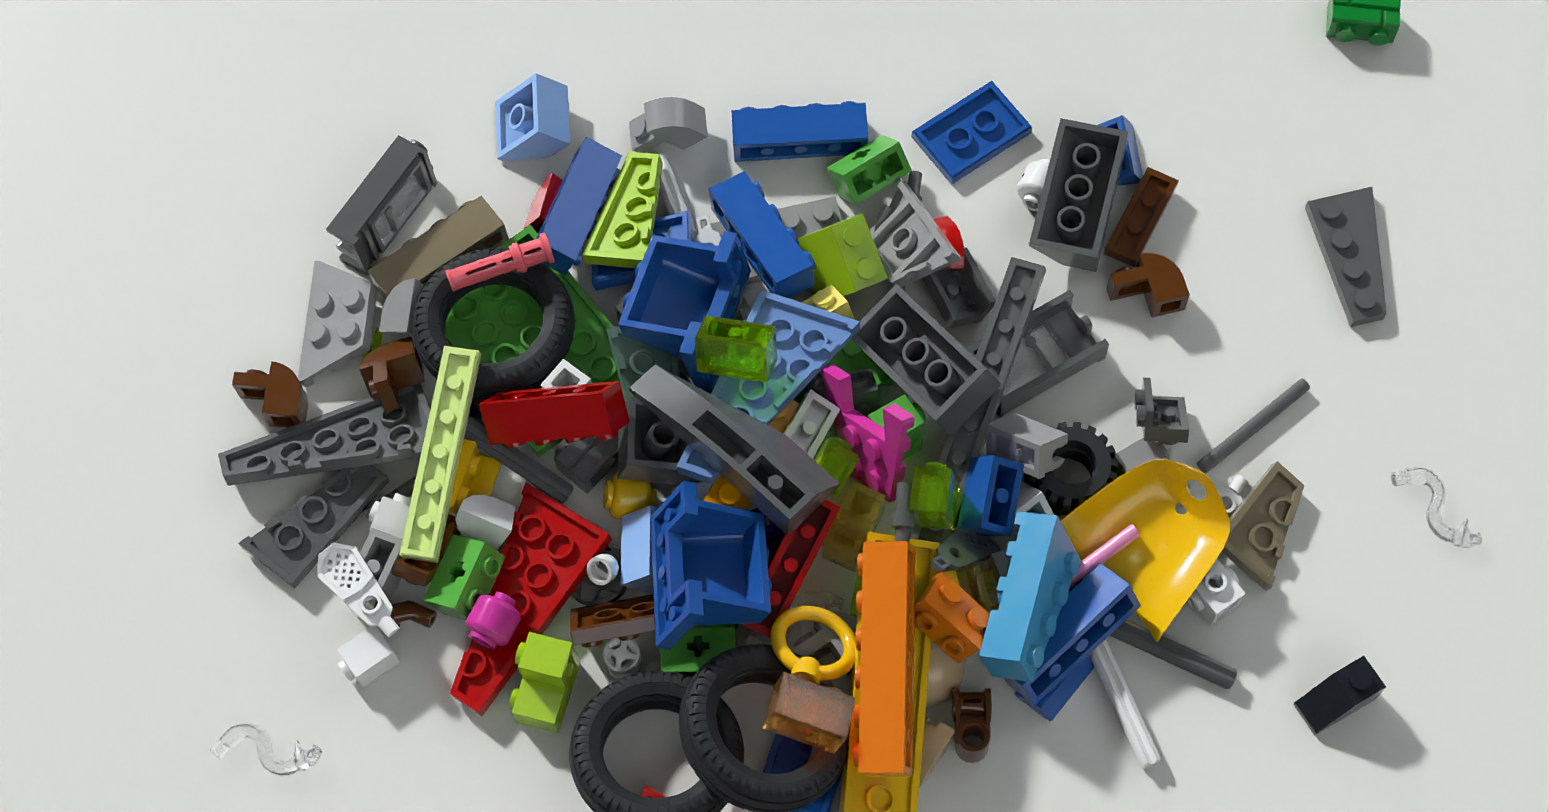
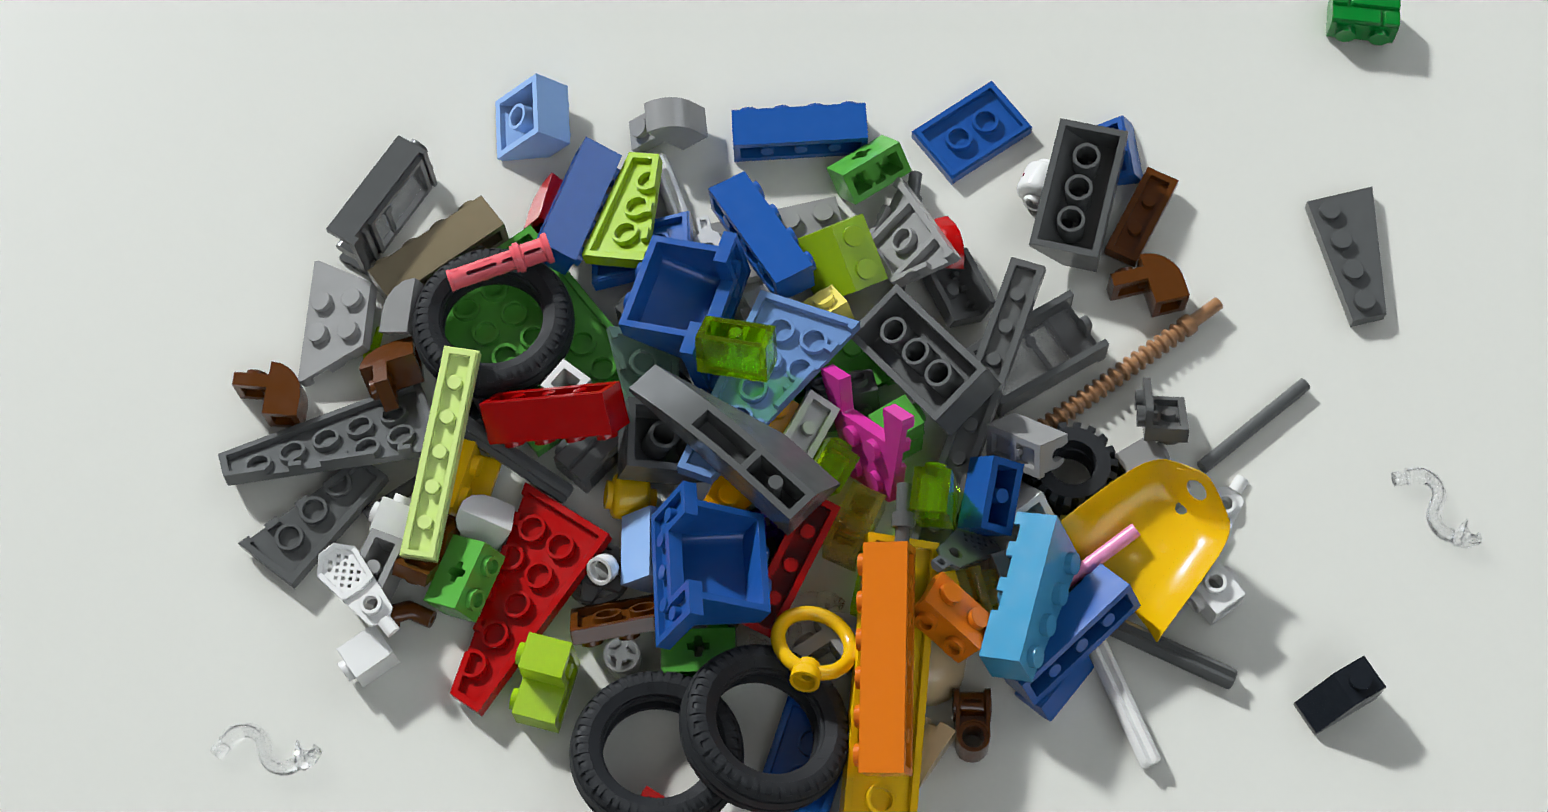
(493, 620): dark pink head -> none
(809, 712): clear orange brick -> none
(1185, 326): none -> medium nougat hose
(1262, 524): dark tan wing -> none

